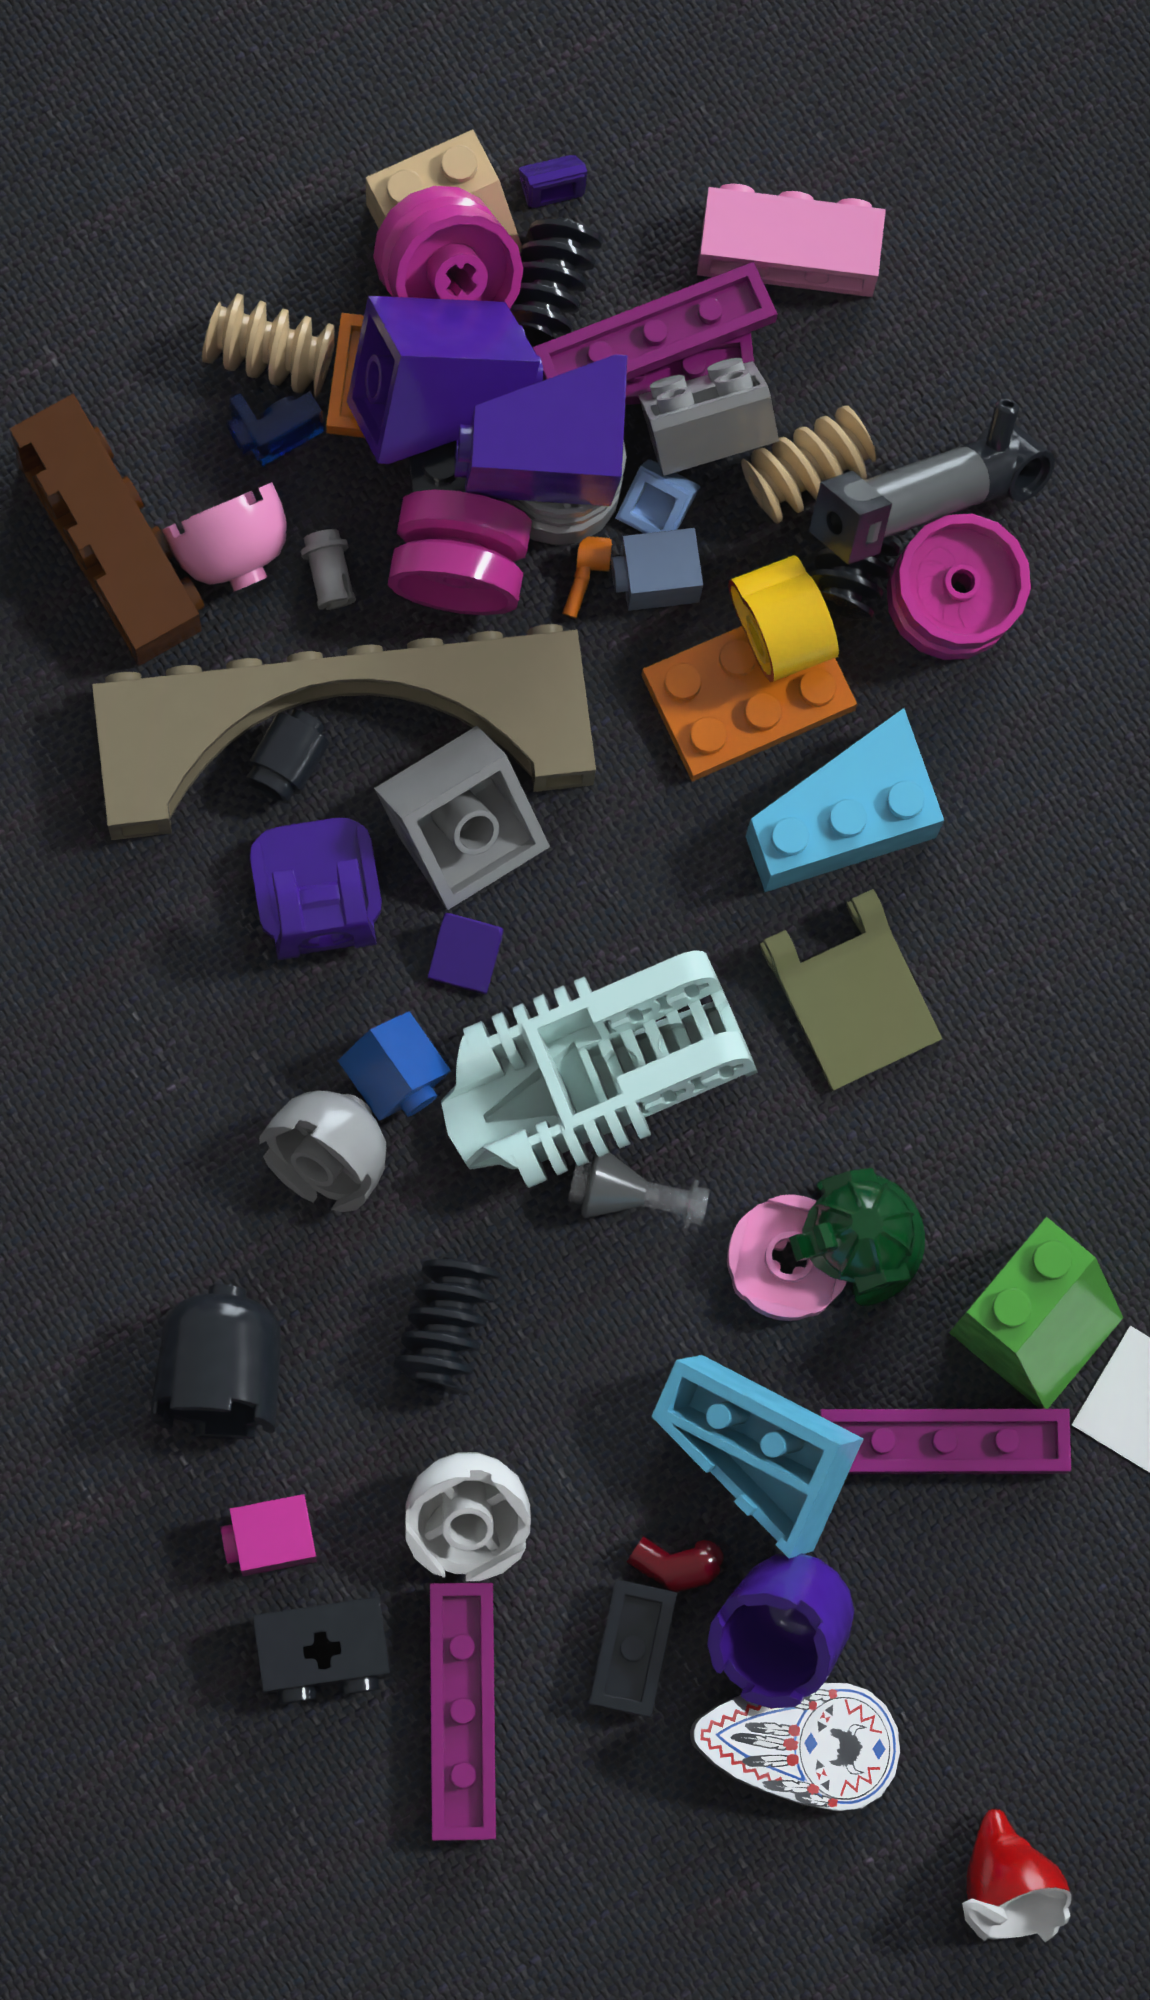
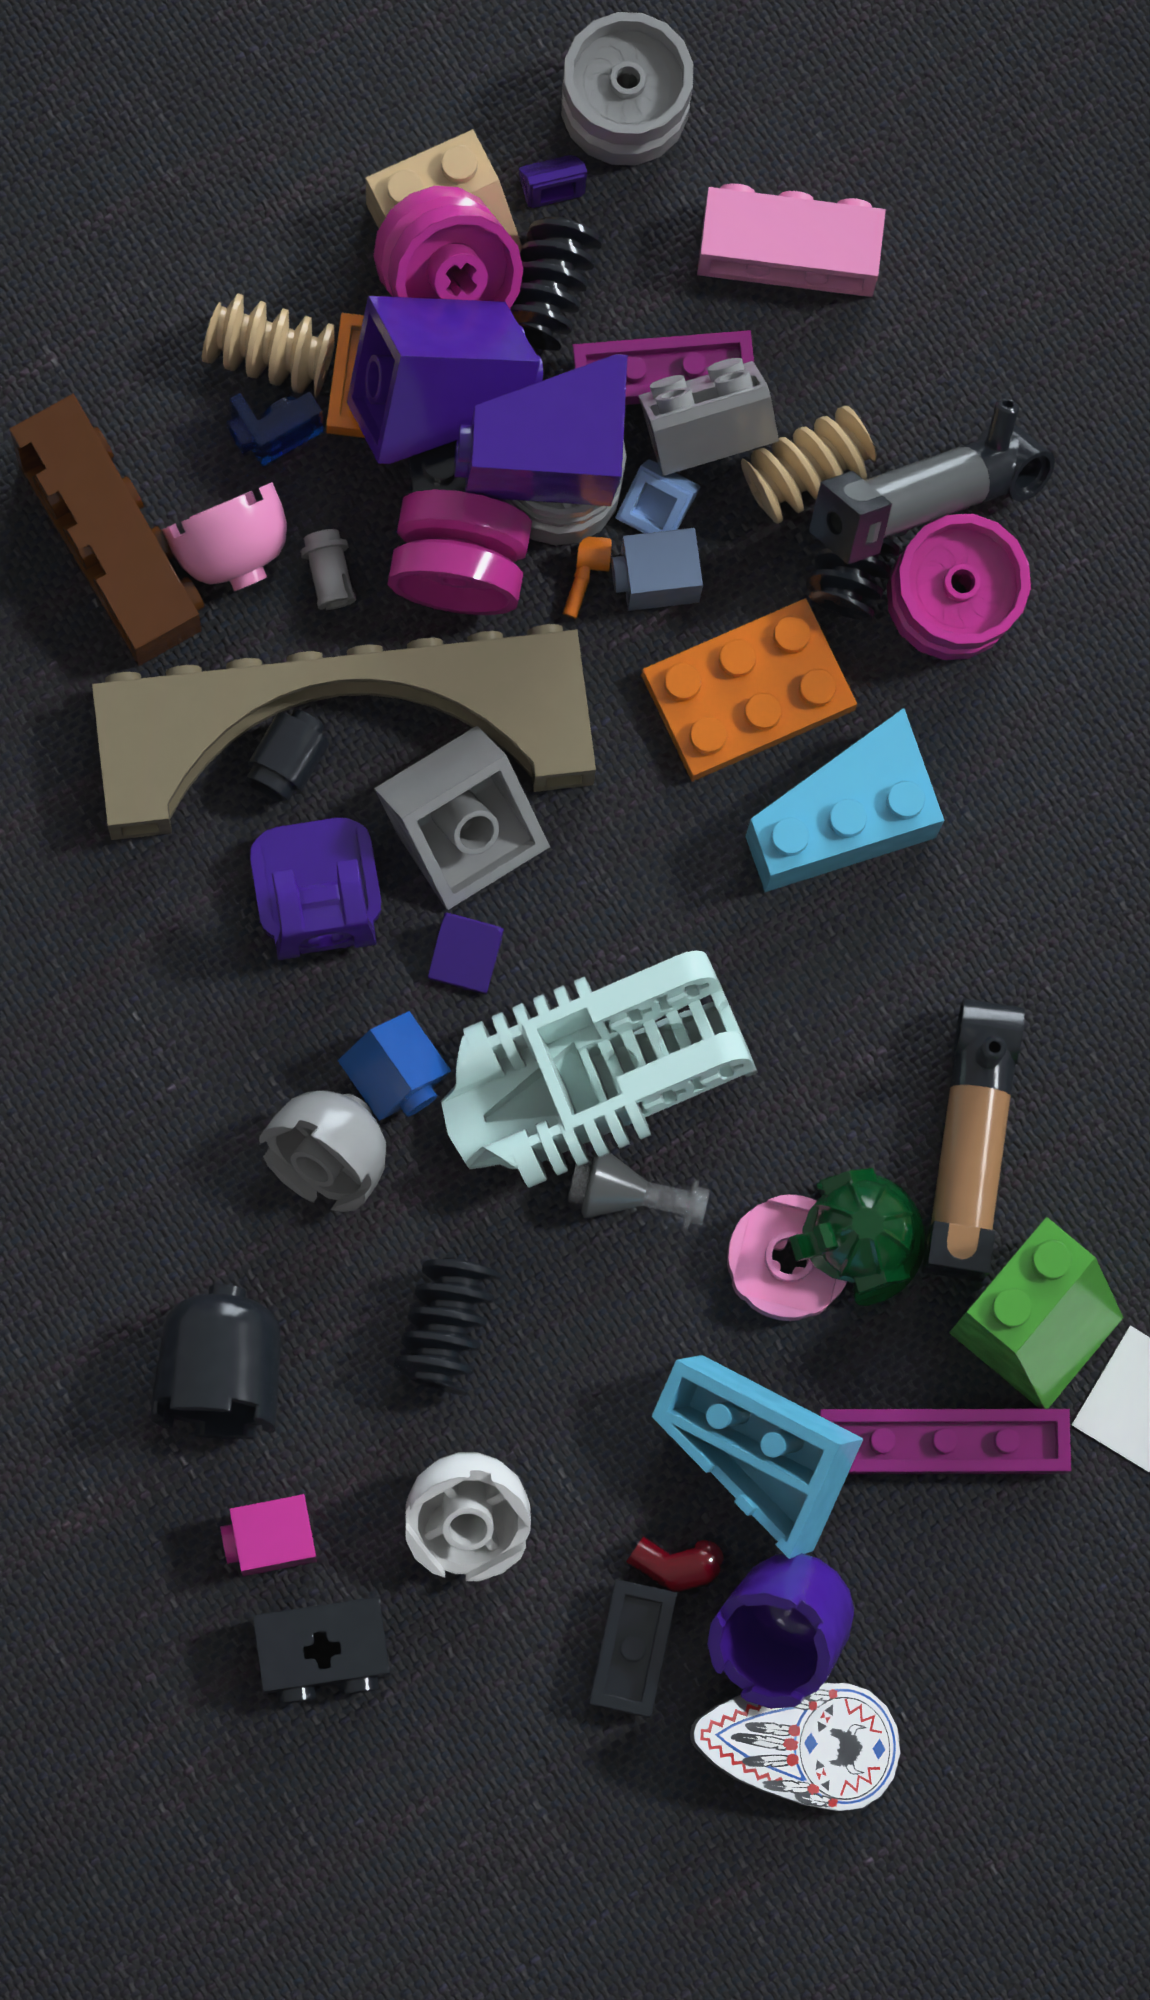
(462, 1712): magenta plate -> none
(627, 88): none -> light grey wheel
(668, 326): magenta plate -> none
(784, 618): yellow piece -> none
(854, 998): olive flag -> none
(973, 1140): none -> piece
(1012, 1885): hat -> none

